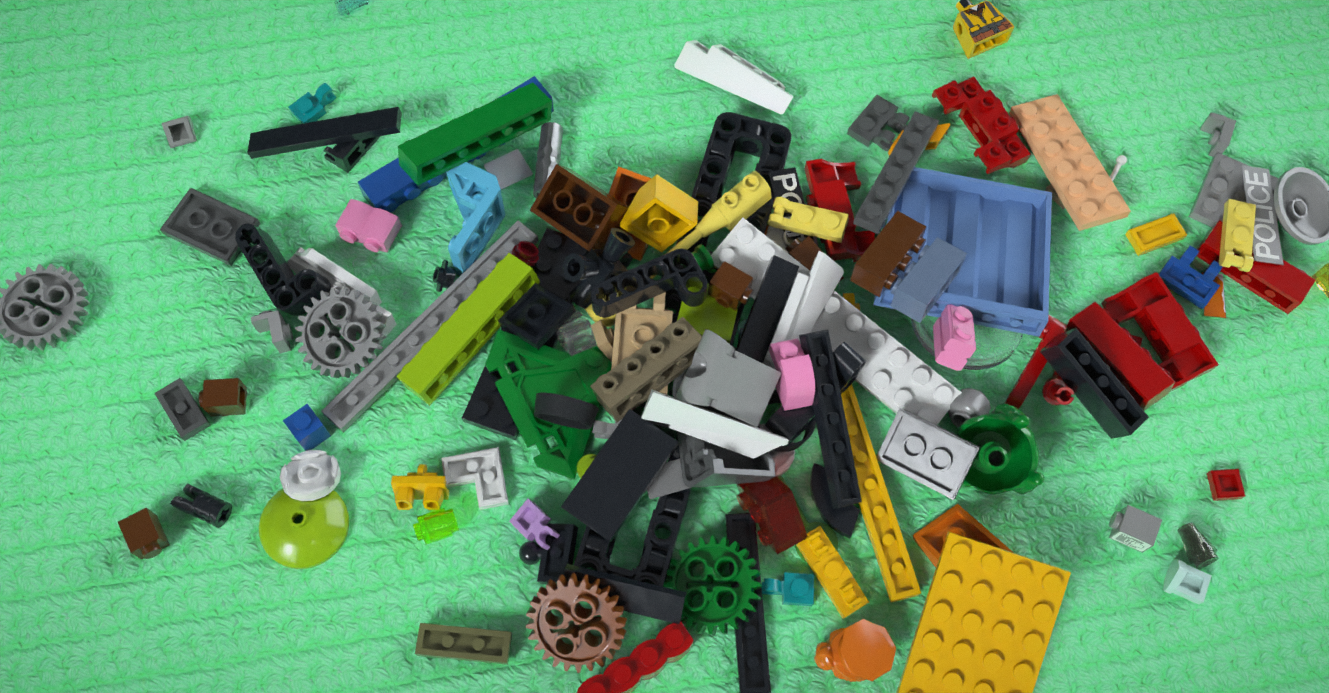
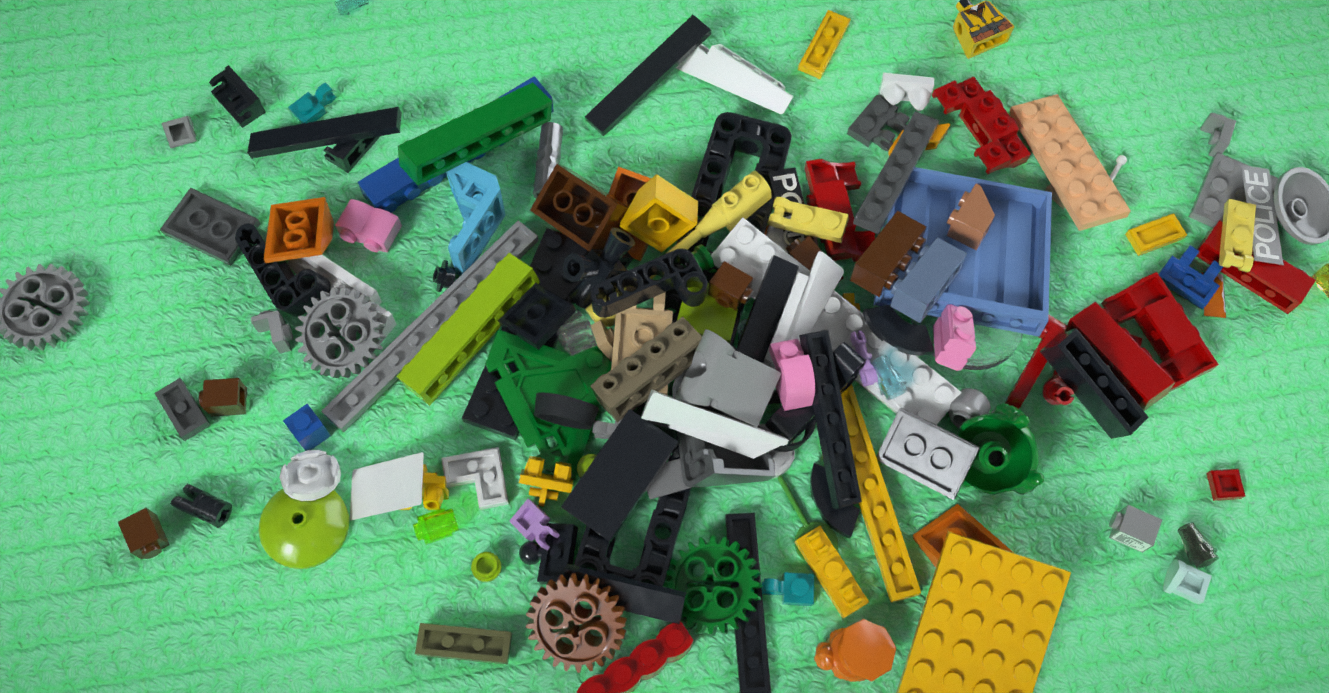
(236, 97): none -> black hinge
(298, 230): none -> orange slope
(387, 486): none -> white sticker
(486, 567): none -> lime plate
(509, 168): white sticker -> none
(526, 252): dark red plate -> none
(559, 481): none -> yellow hips
(648, 75): none -> black tile
(775, 511): clear red brick -> none
(824, 44): none -> yellow tile
(868, 373): none -> lavender piece
(889, 379): none -> clear light blue cone
(898, 333): none -> black tile
(906, 88): none -> white tile
(972, 220): none -> nougat slope

